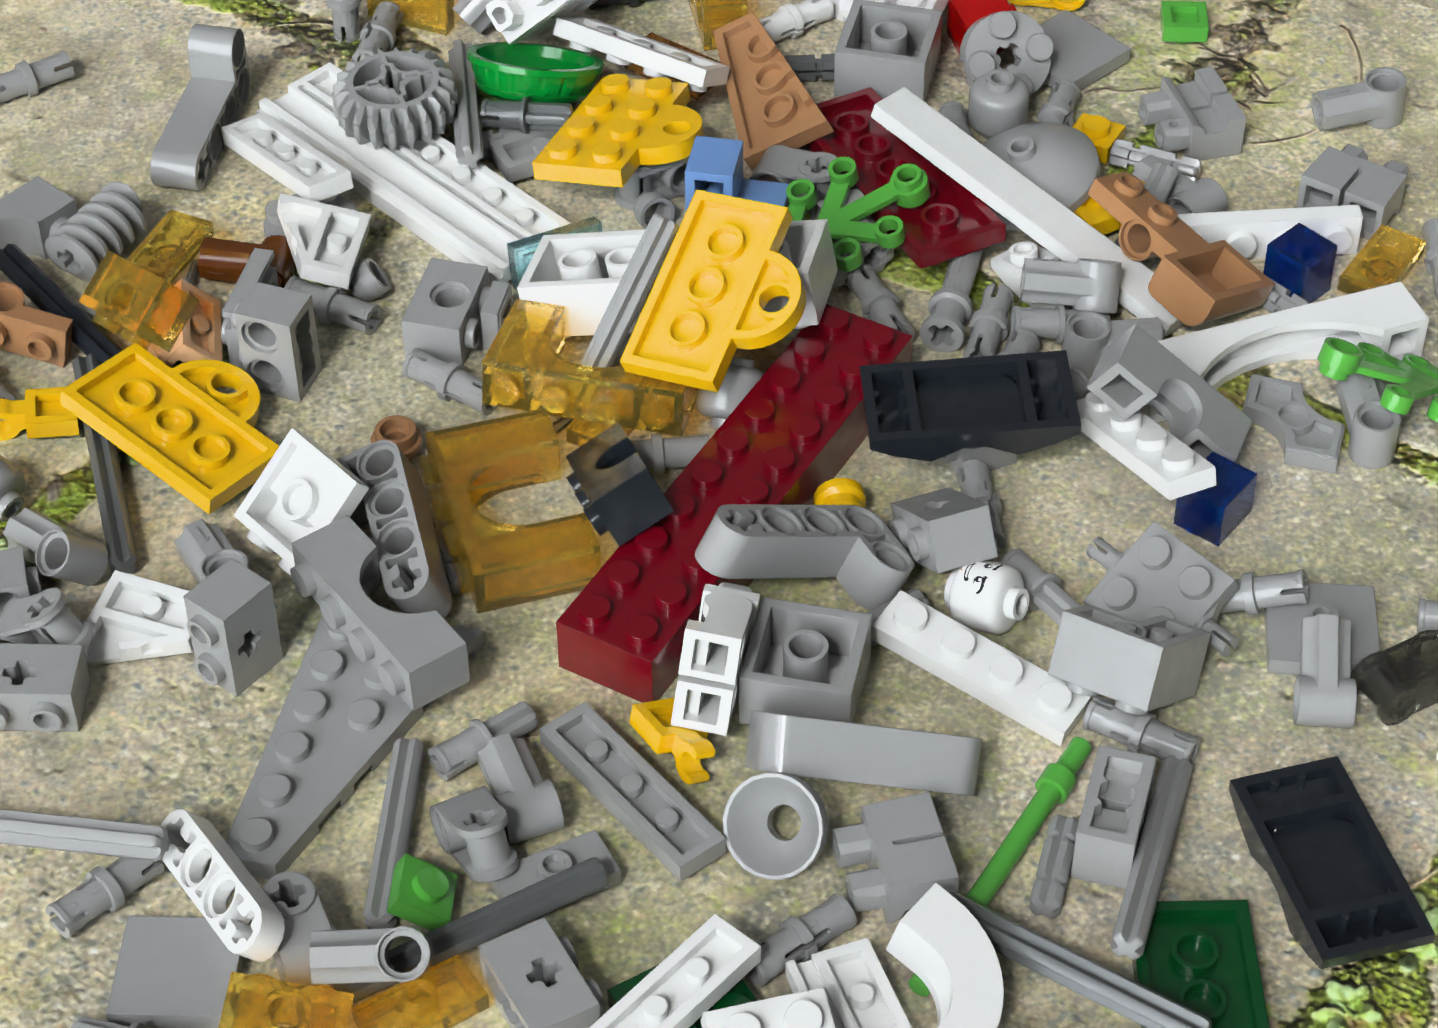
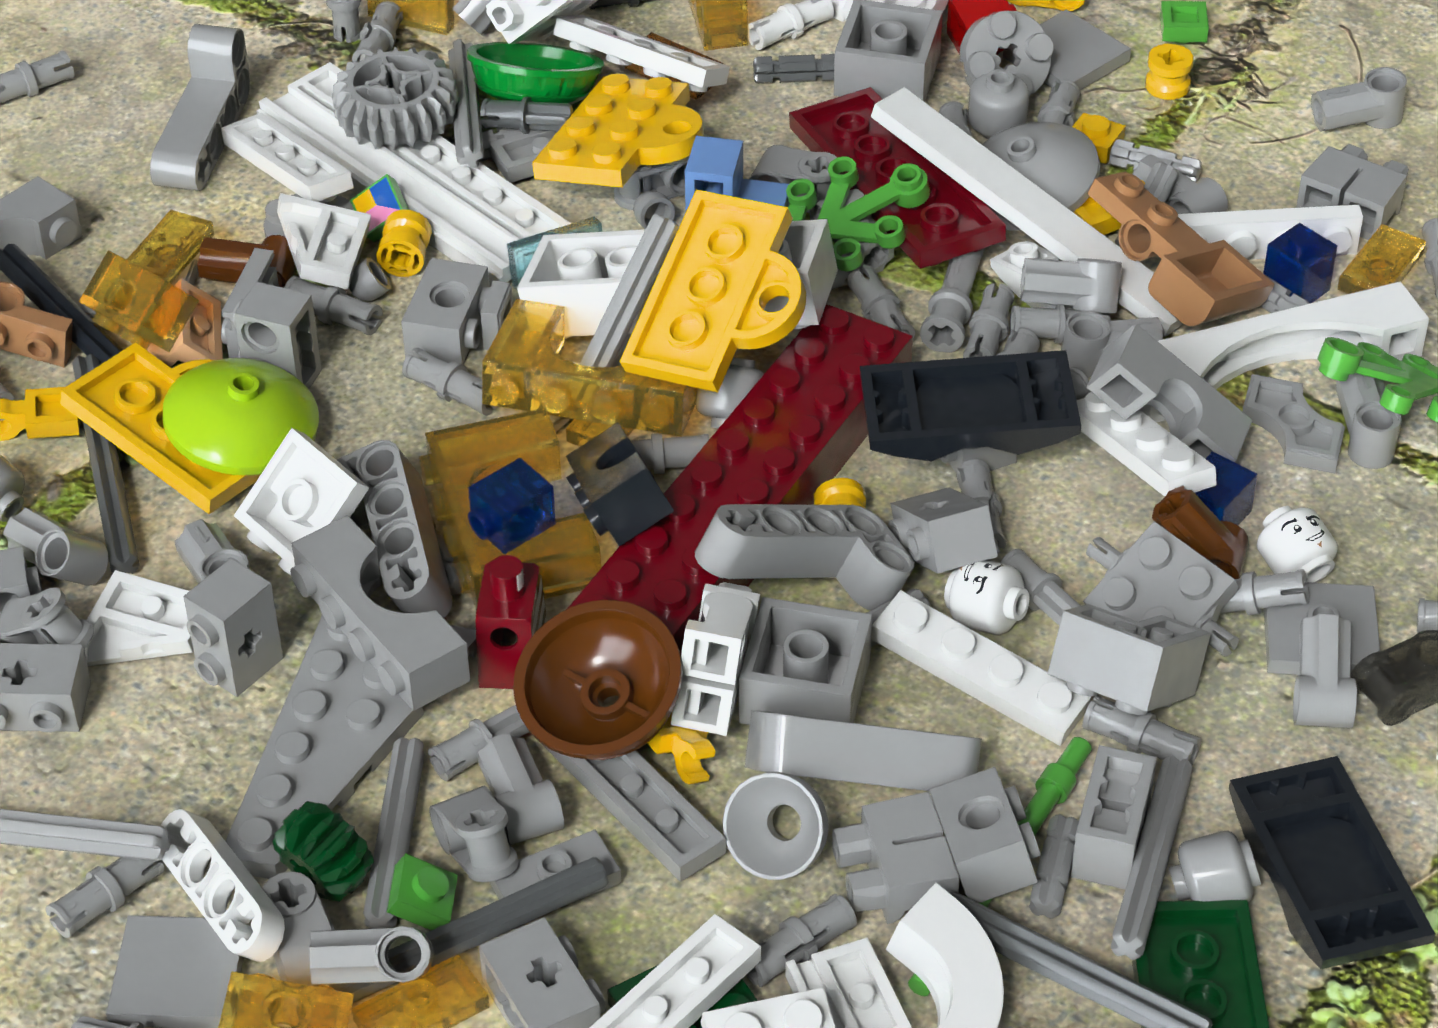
(103, 224): light grey piece -> none
(236, 414): none -> lime dish
(324, 850): none -> dark green gear
(379, 201): none -> tile
(400, 431): medium nougat plate -> none
(404, 243): none -> yellow wheel
(510, 599): none -> dark red torso
(511, 506): none -> clear blue brick
(583, 660): none -> reddish brown hat
(765, 92): medium nougat wing -> none
(984, 834): none -> light grey brick
(1169, 71): none -> yellow wheel
(1195, 117): light grey hips -> none
(1196, 525): none -> reddish brown piece
(1215, 869): none -> light grey head
(1296, 542): none -> white head

